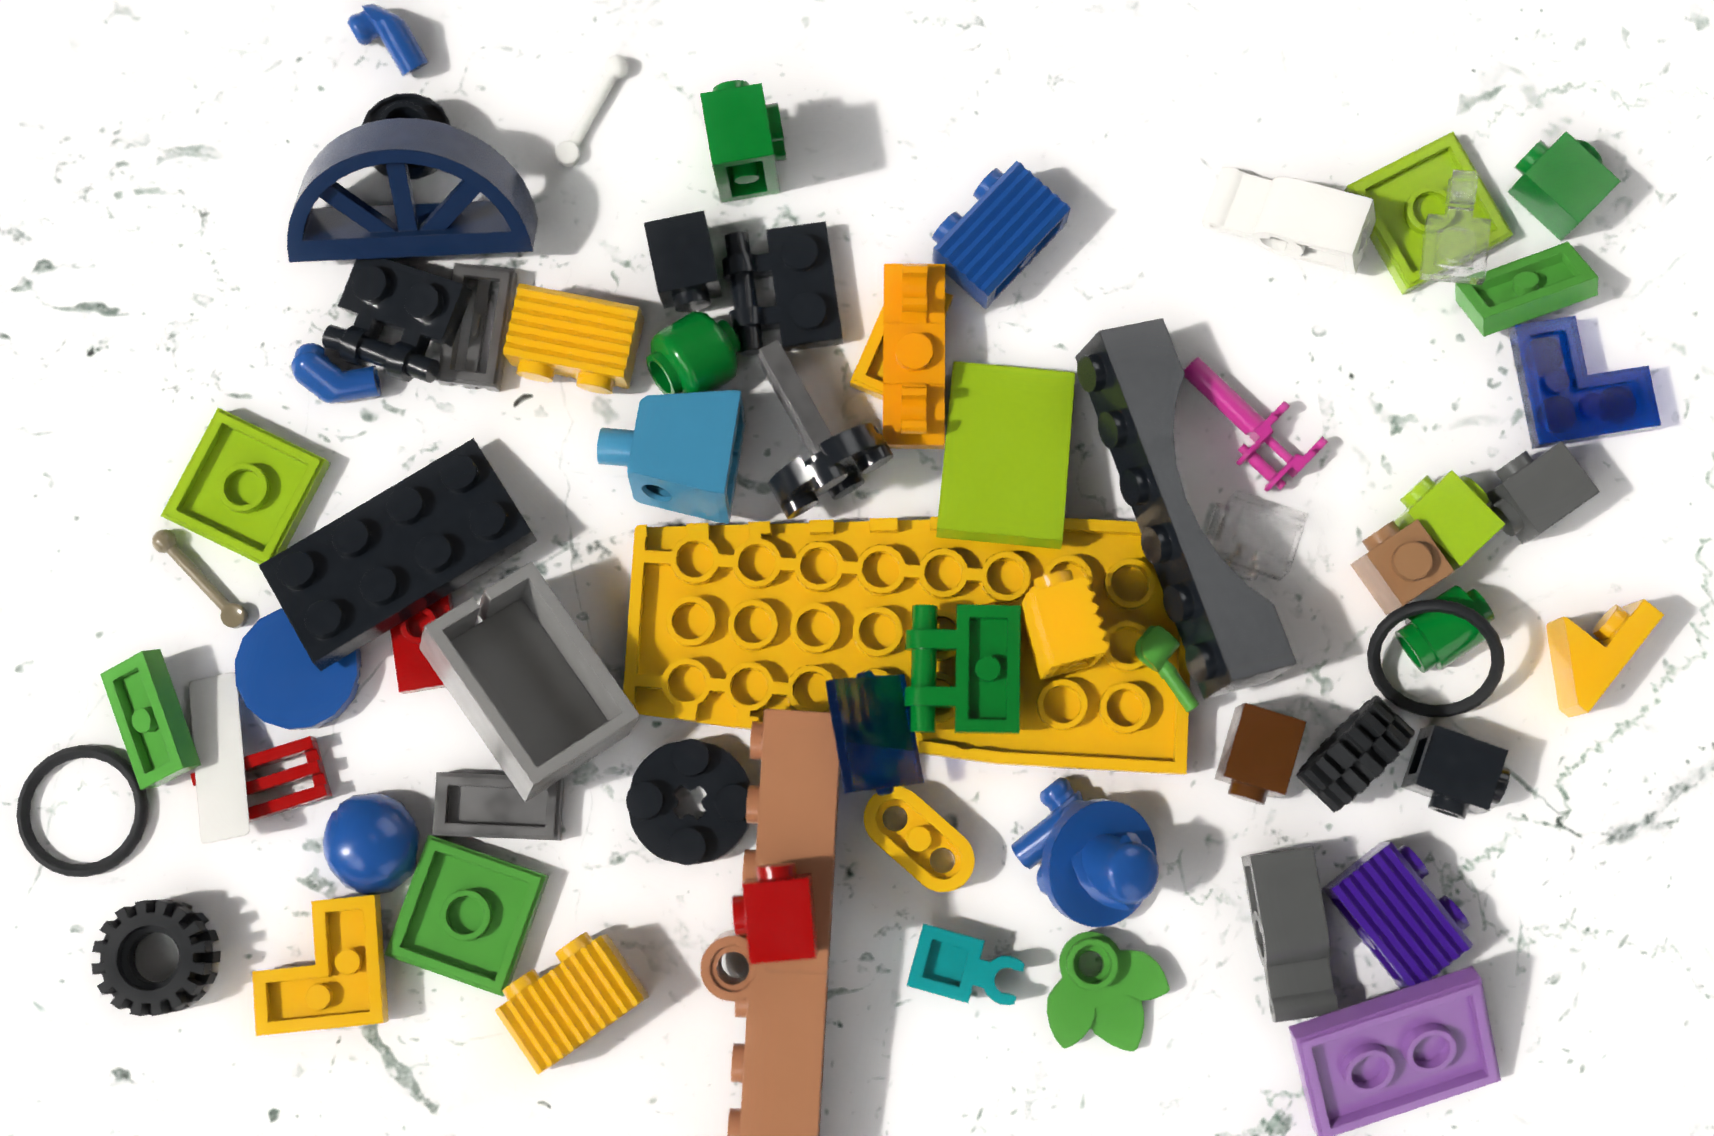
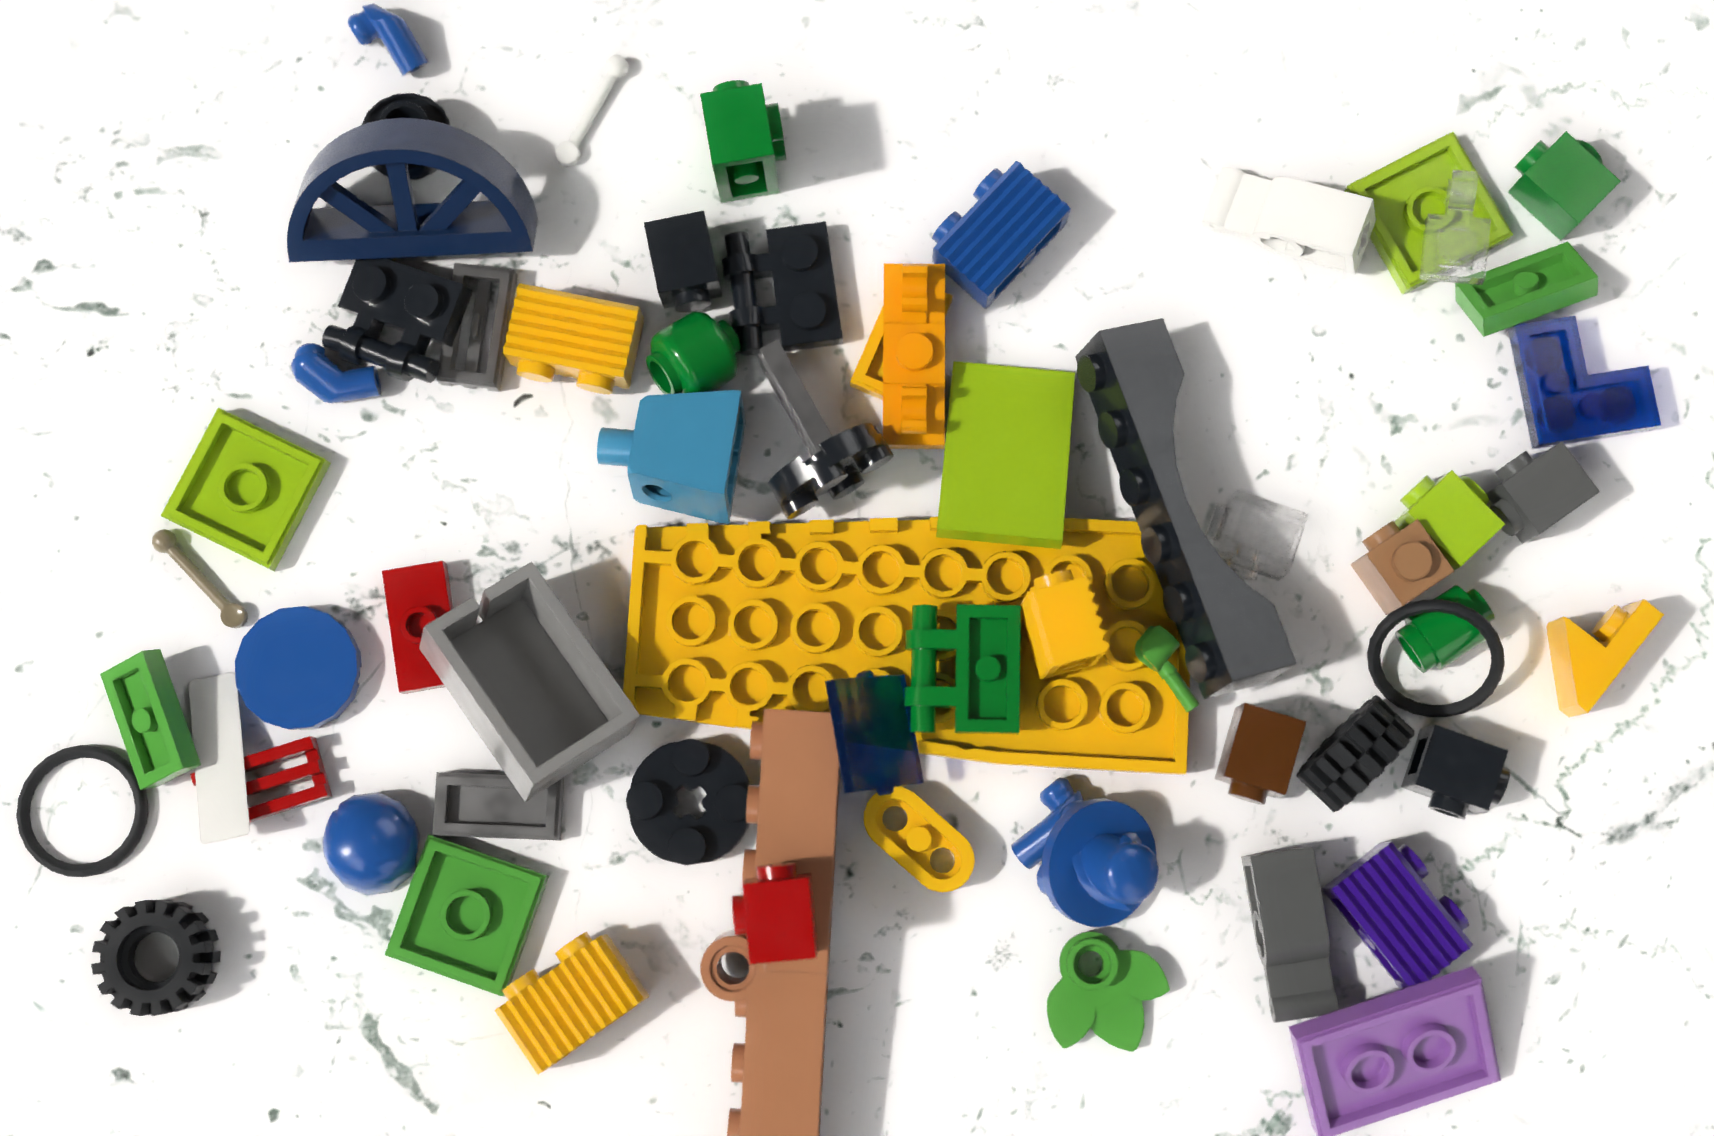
(342, 986): yellow plate -> none
(396, 554): black plate -> none
(951, 965): teal plate -> none
(1250, 423): dark pink piece -> none

